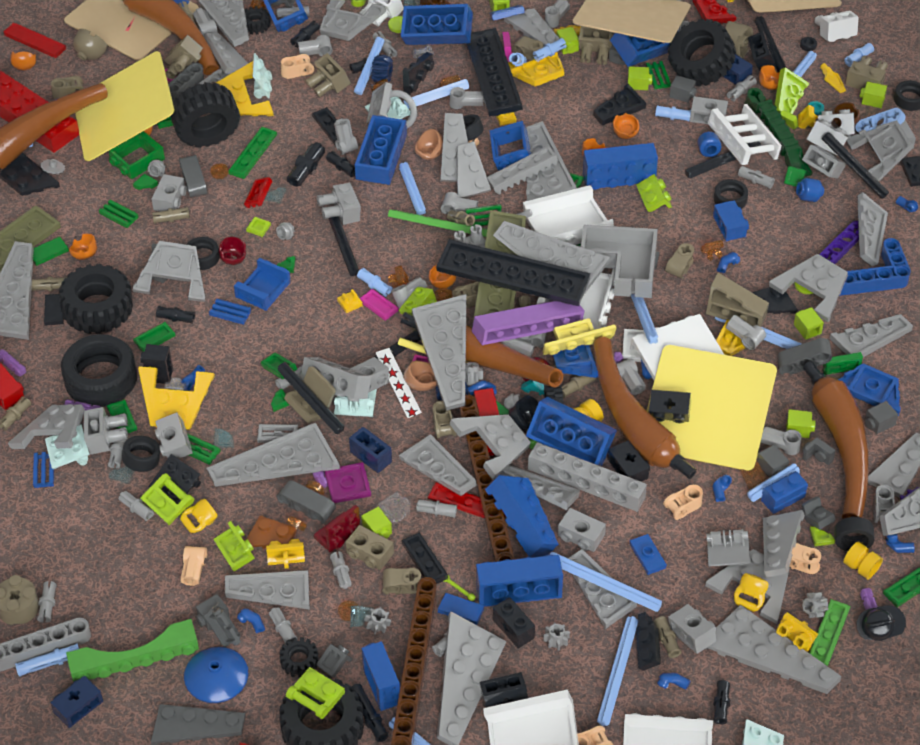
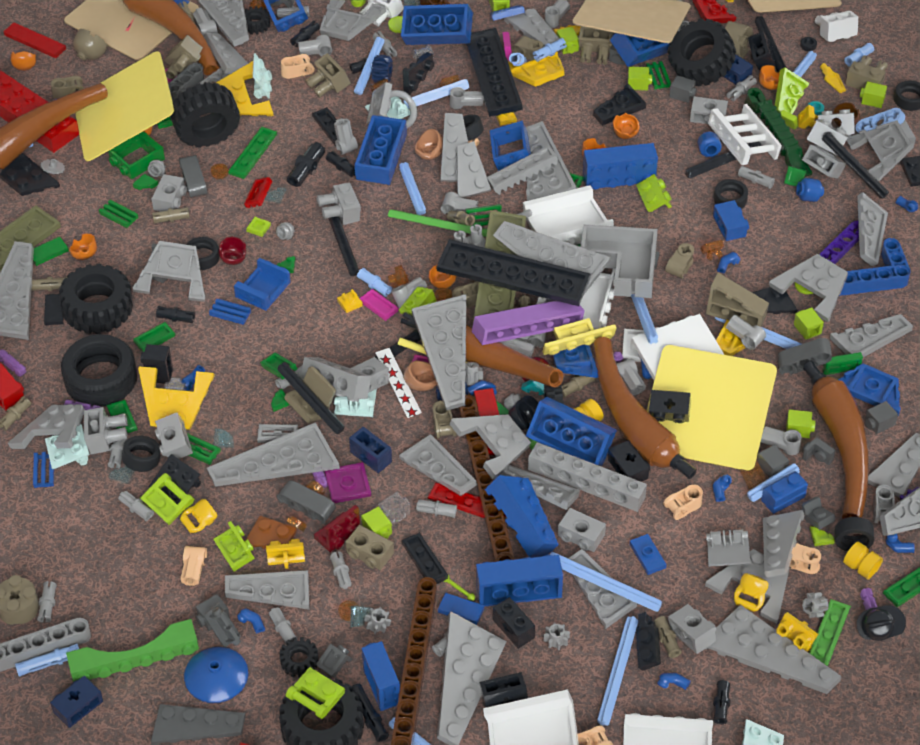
(400, 581): dark tan piece -> none
(673, 113): light blue pin -> none

